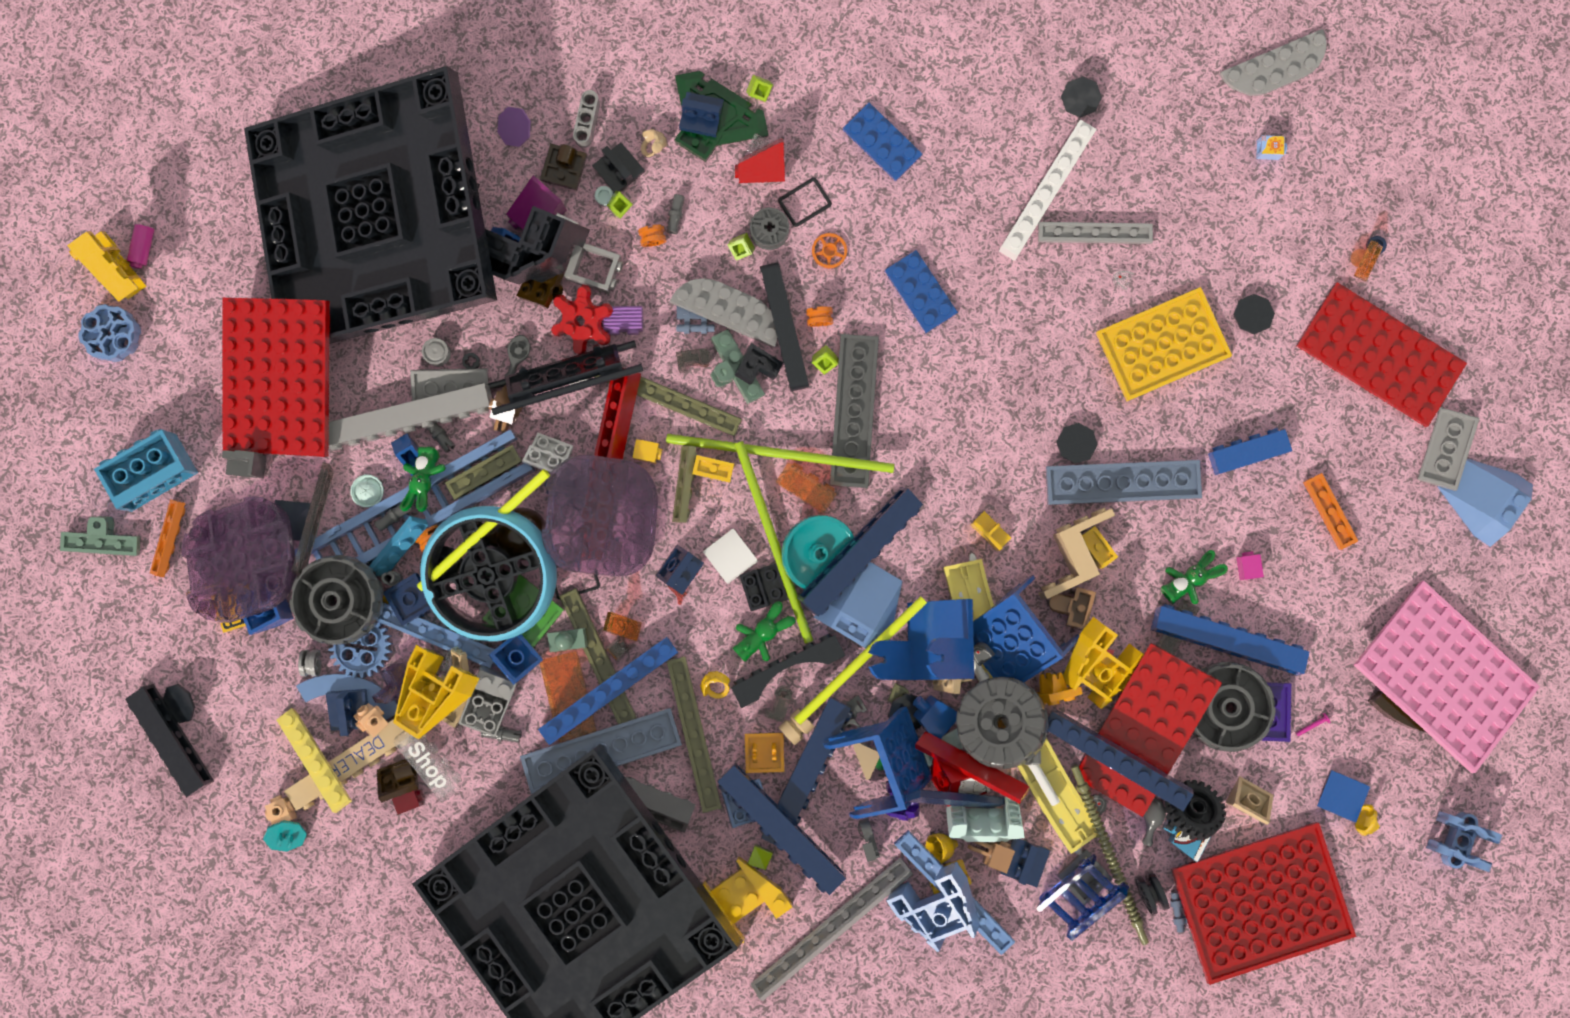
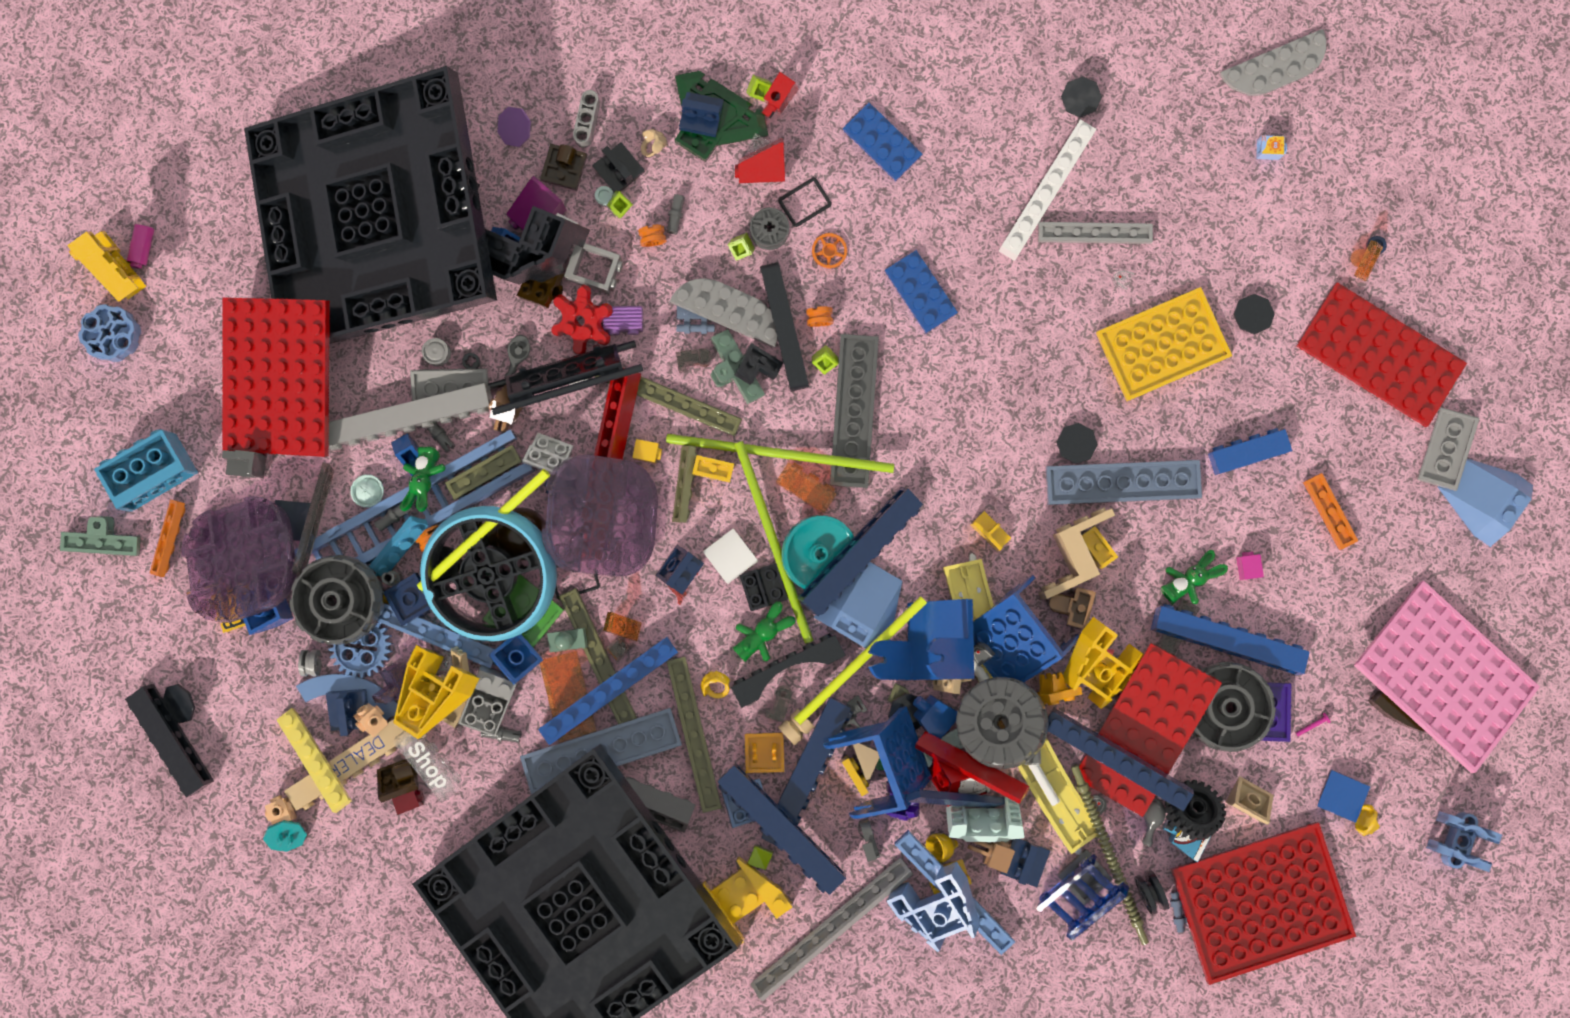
(787, 90): none -> red torso
(859, 781): none -> yellow plate

